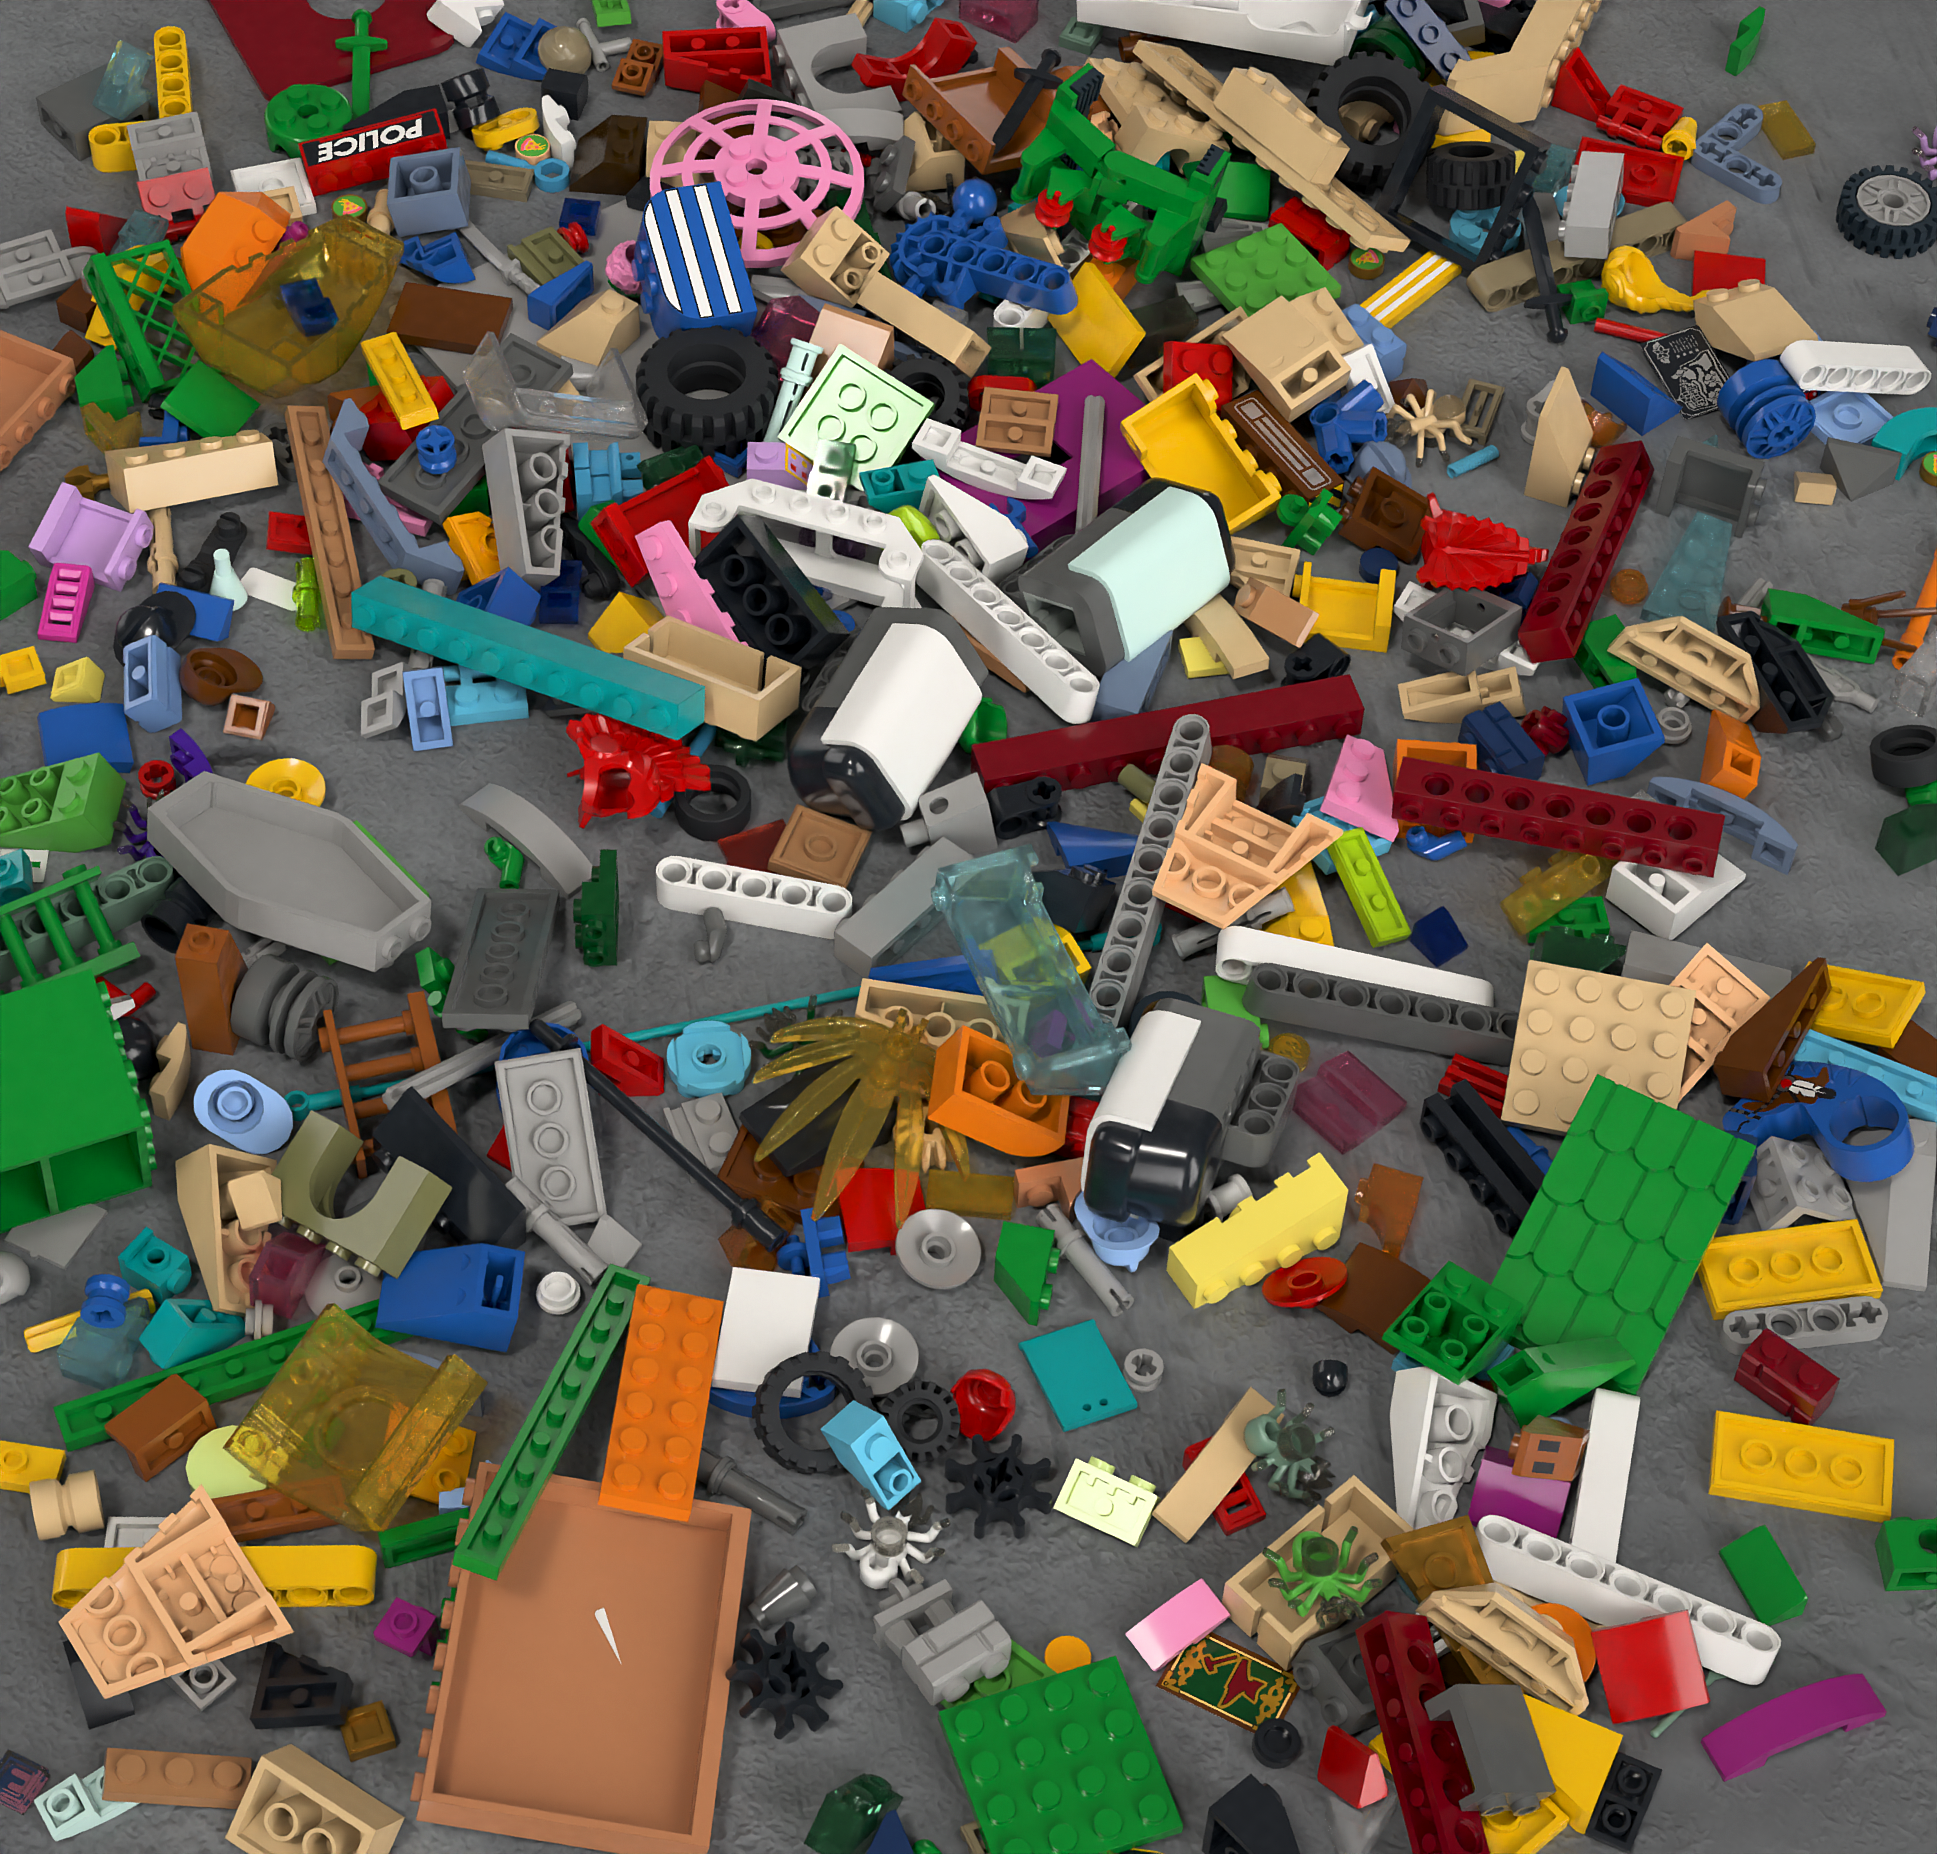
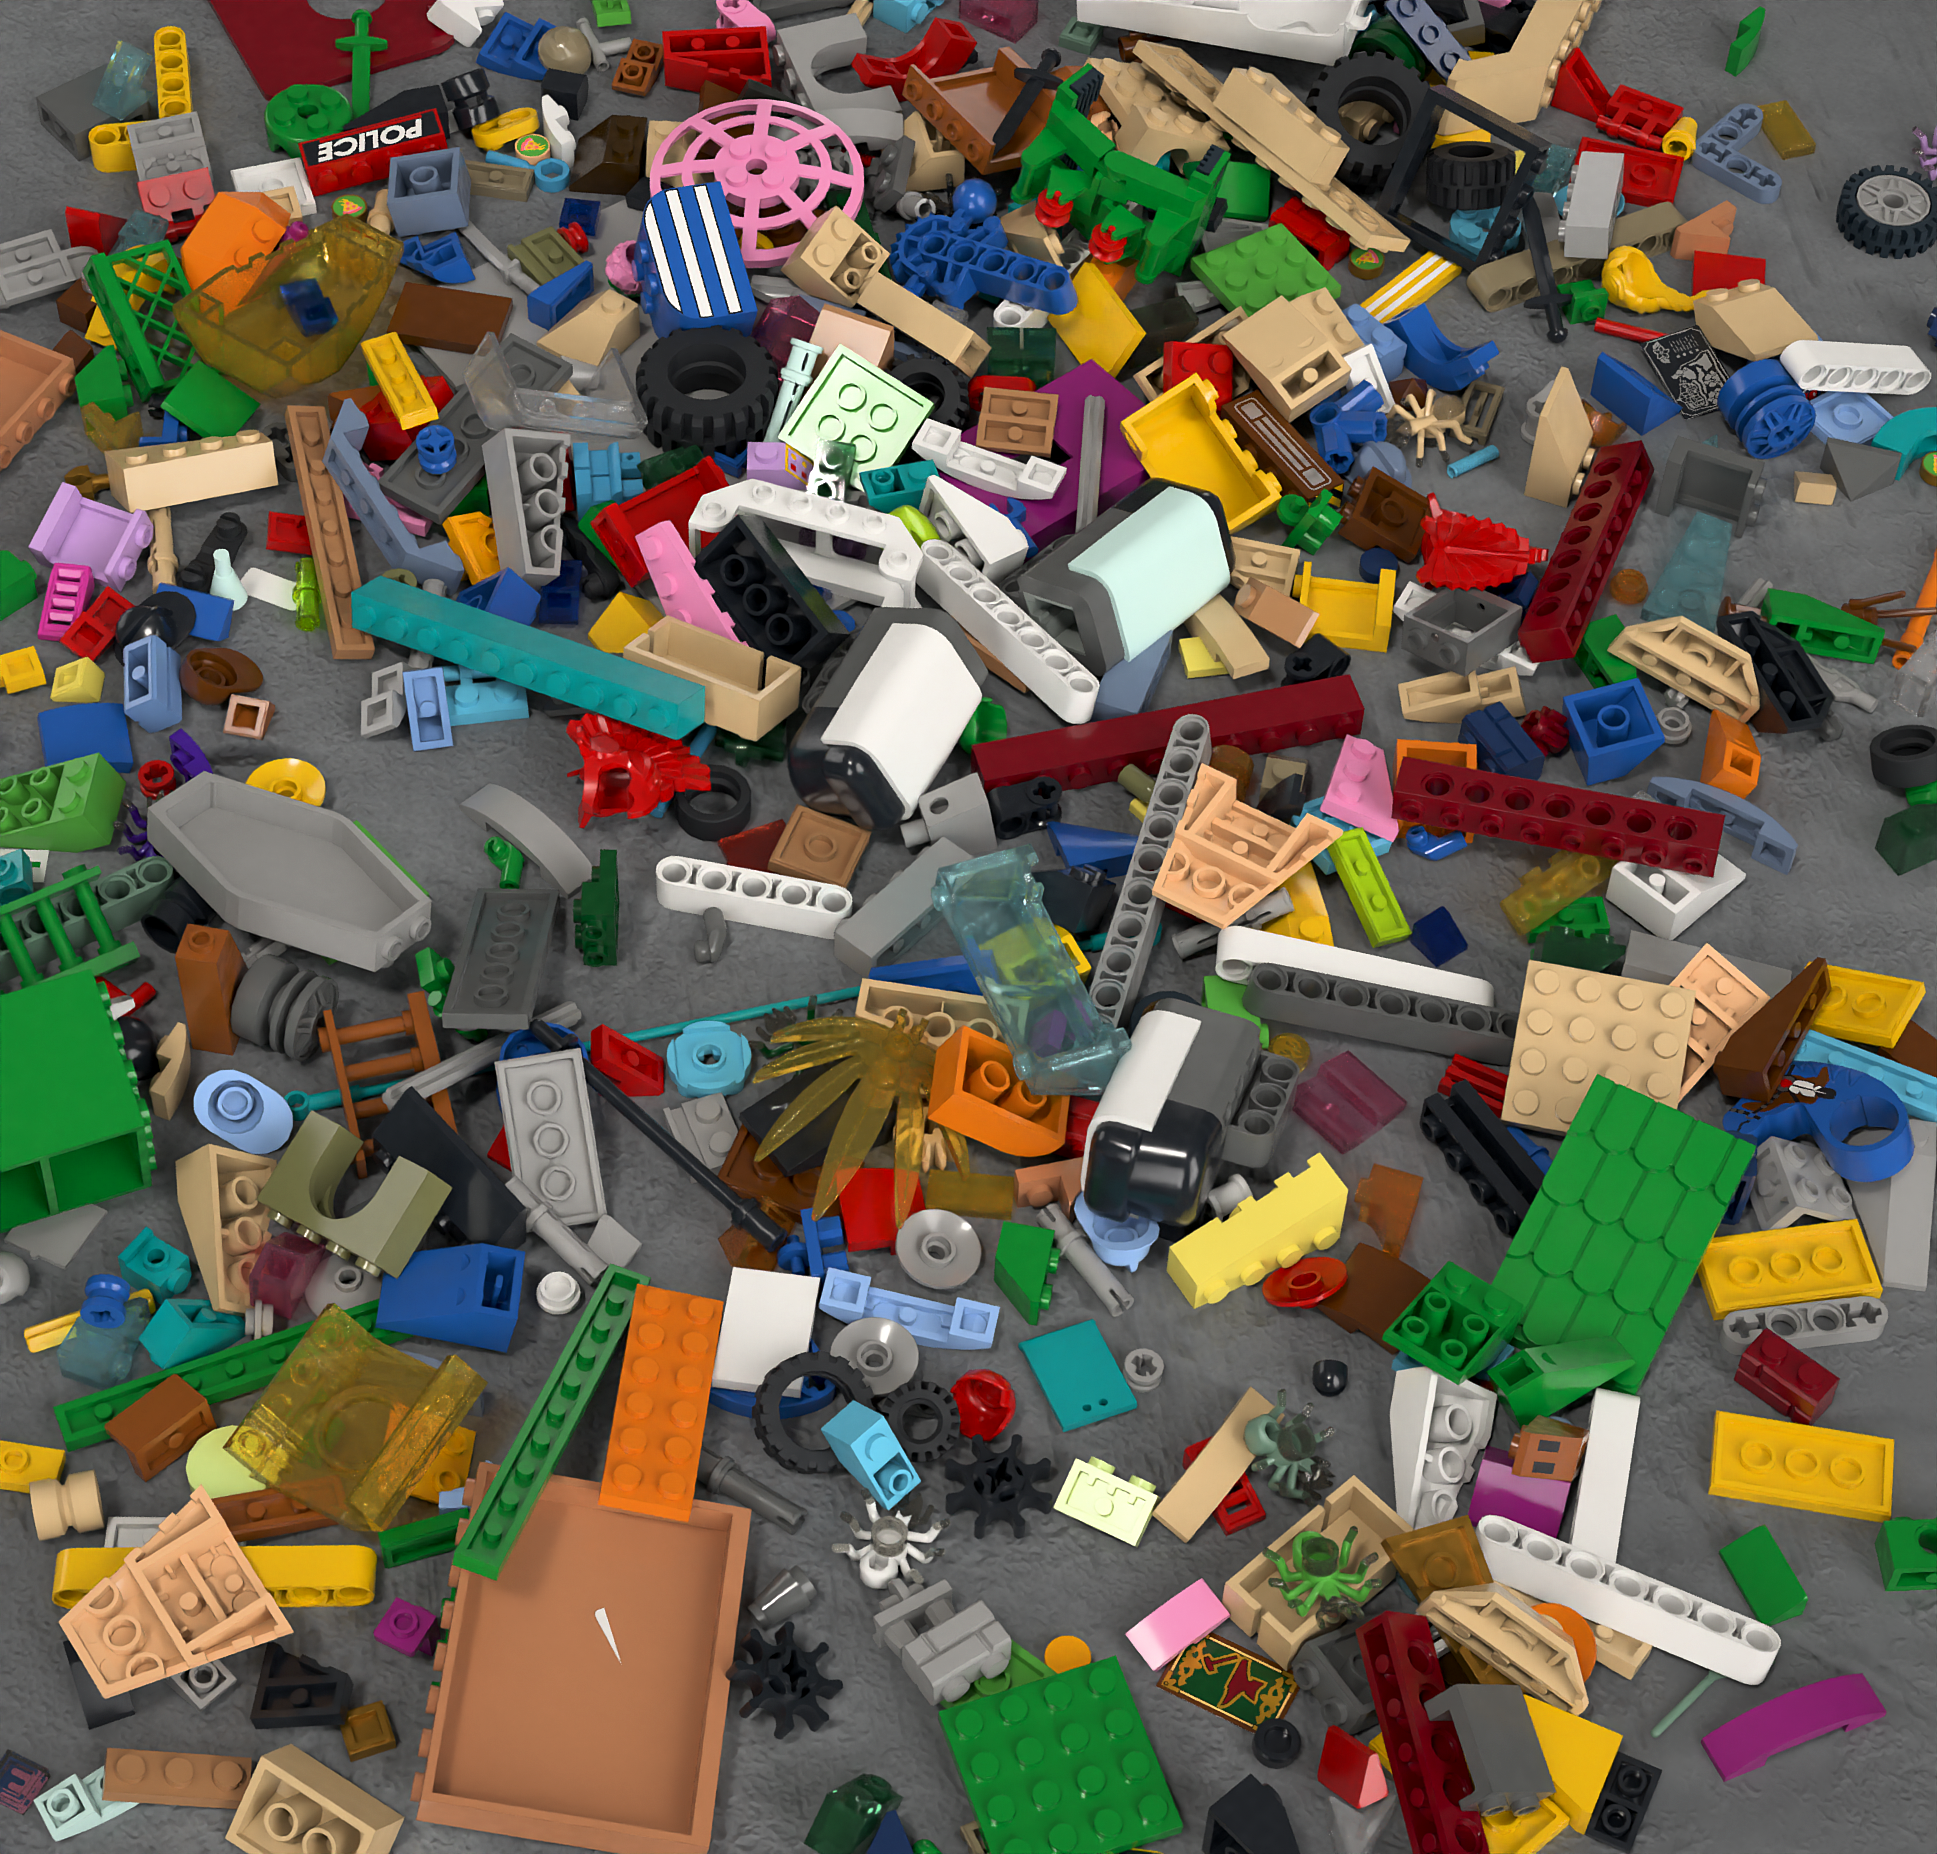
(95, 629): none -> red slope
(256, 1199): tan slope -> none
(931, 1323): none -> light blue slope
(1435, 357): none -> blue arch
(1650, 1666): red slope -> none

